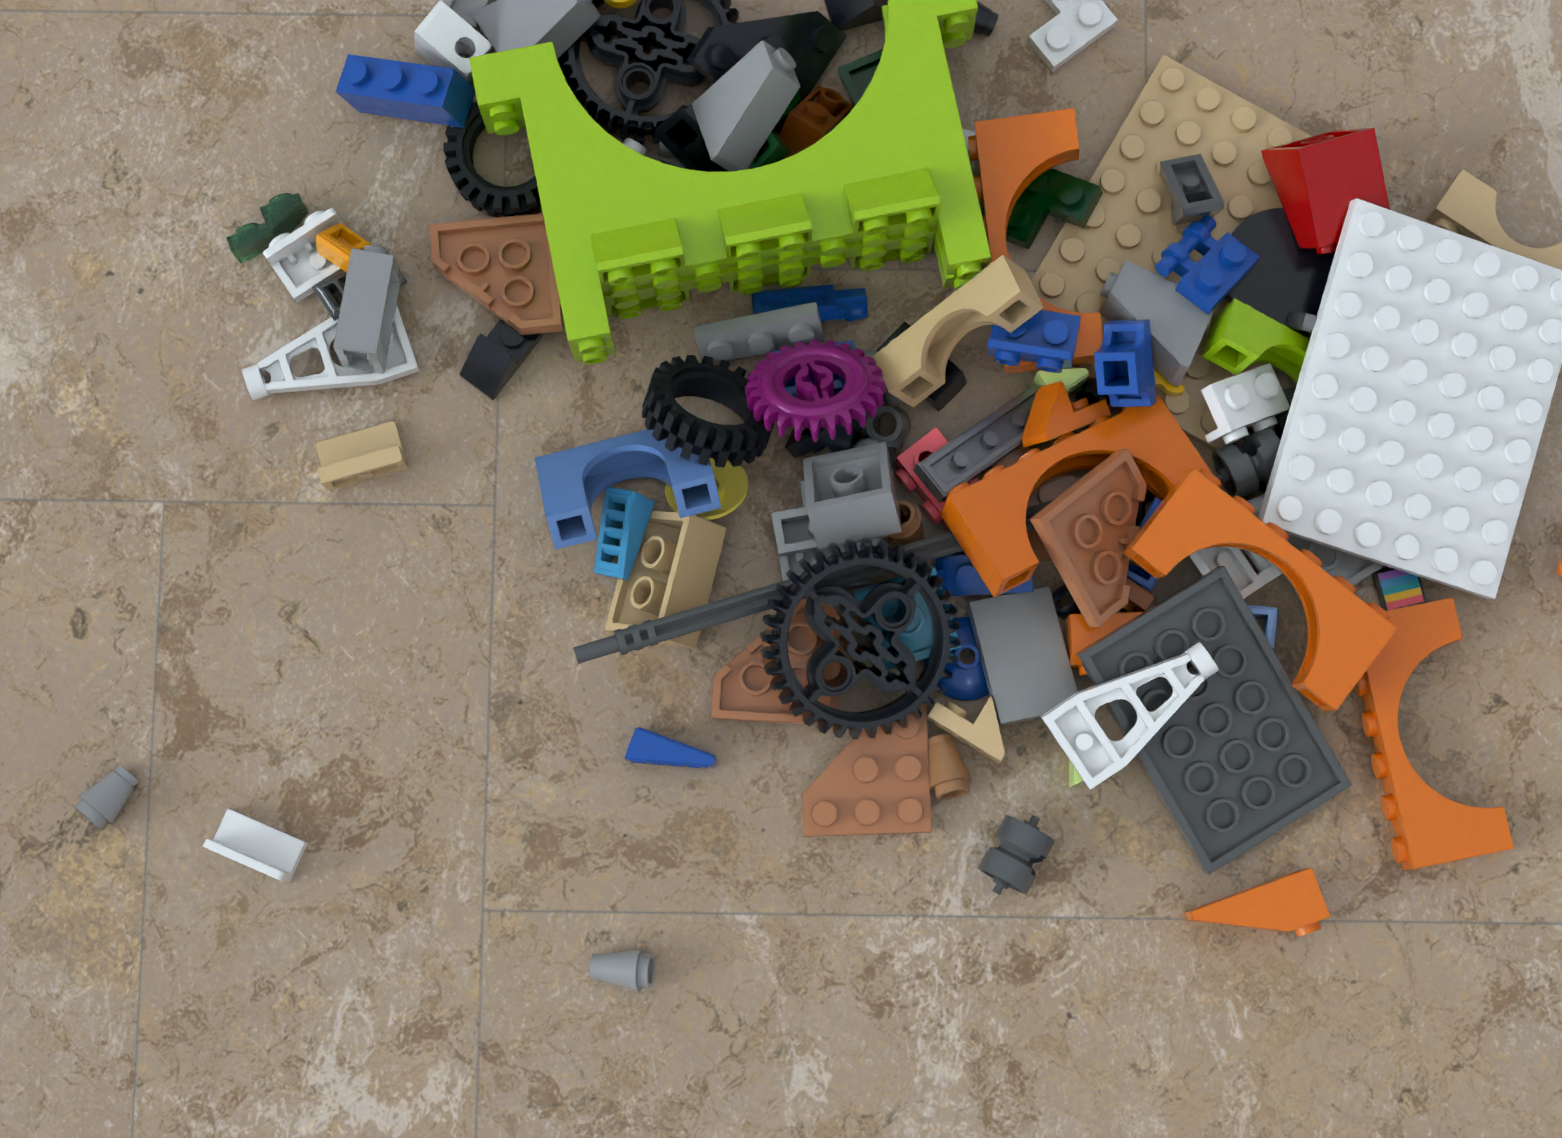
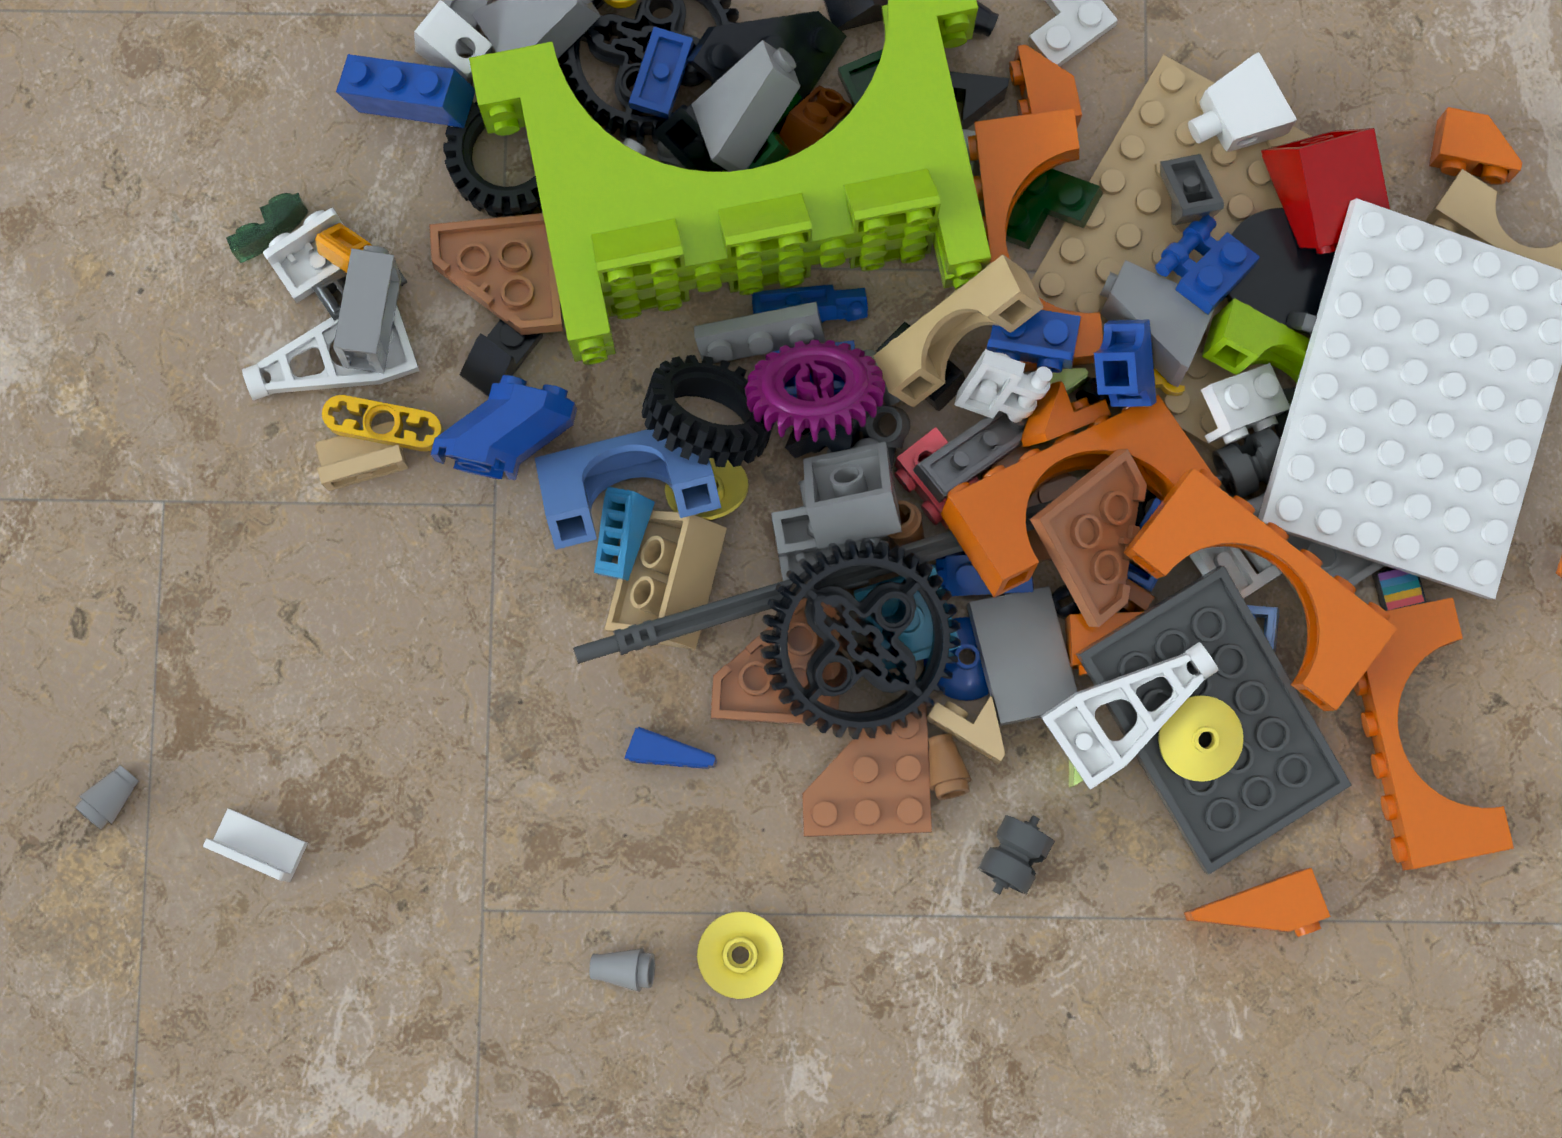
(355, 405): none -> yellow beam
(506, 428): none -> blue brick
(661, 72): none -> blue plate
(716, 951): none -> light yellow dish
(977, 94): none -> black slope
(992, 383): none -> white plate
(1042, 84): none -> orange slope
(1180, 739): none -> light yellow dish
(1243, 108): none -> white torso
(1473, 144): none -> orange slope

